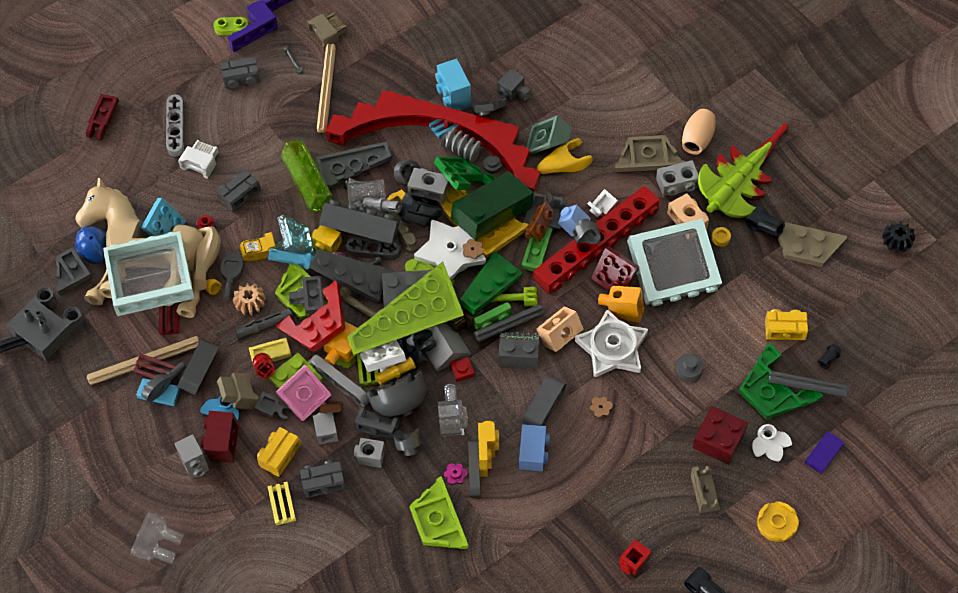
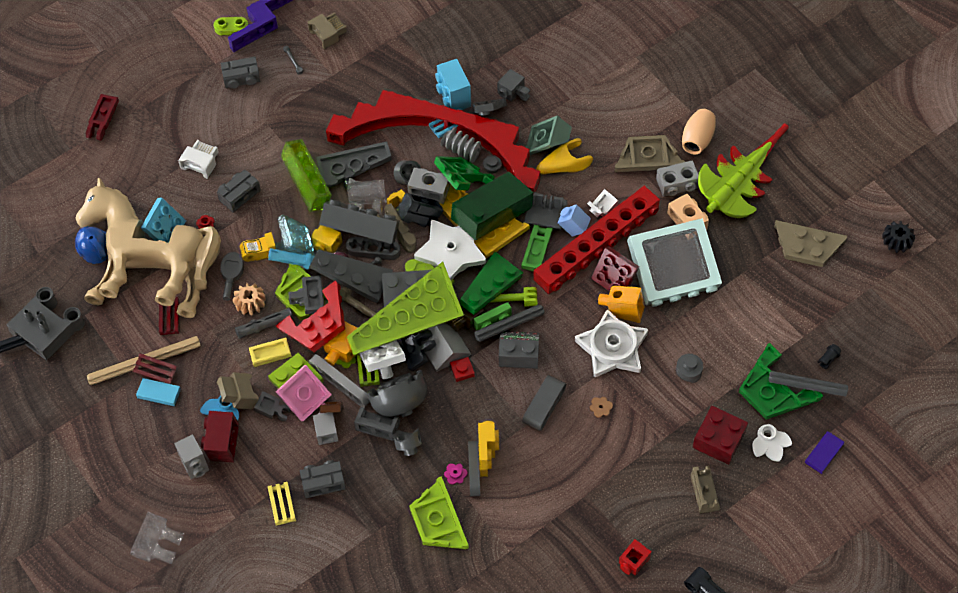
(70, 271): dark grey wing -> none
(148, 273): piece -> none
(160, 383): dark grey piece -> none
(175, 125): light grey beam -> none
(197, 366): dark grey beam -> none
(213, 286): yellow hinge -> none
(261, 361): red wheel -> none
(278, 451): yellow brick -> none
(326, 88): tan axle -> none
(374, 459): light grey brick -> none
(382, 205): light grey pin -> none
(395, 371): yellow pin -> none
(451, 413): clear brick -> none
(472, 249): medium nougat plant -> none
(532, 448): medium blue brick -> none
(542, 219): dark orange hinge -> none
(560, 329): light nougat brick -> none
(586, 232): dark grey piece -> none
(721, 236): yellow tile -> none
(762, 220): black piece -> none
(777, 521): yellow tile -> none
(786, 325): yellow brick -> none

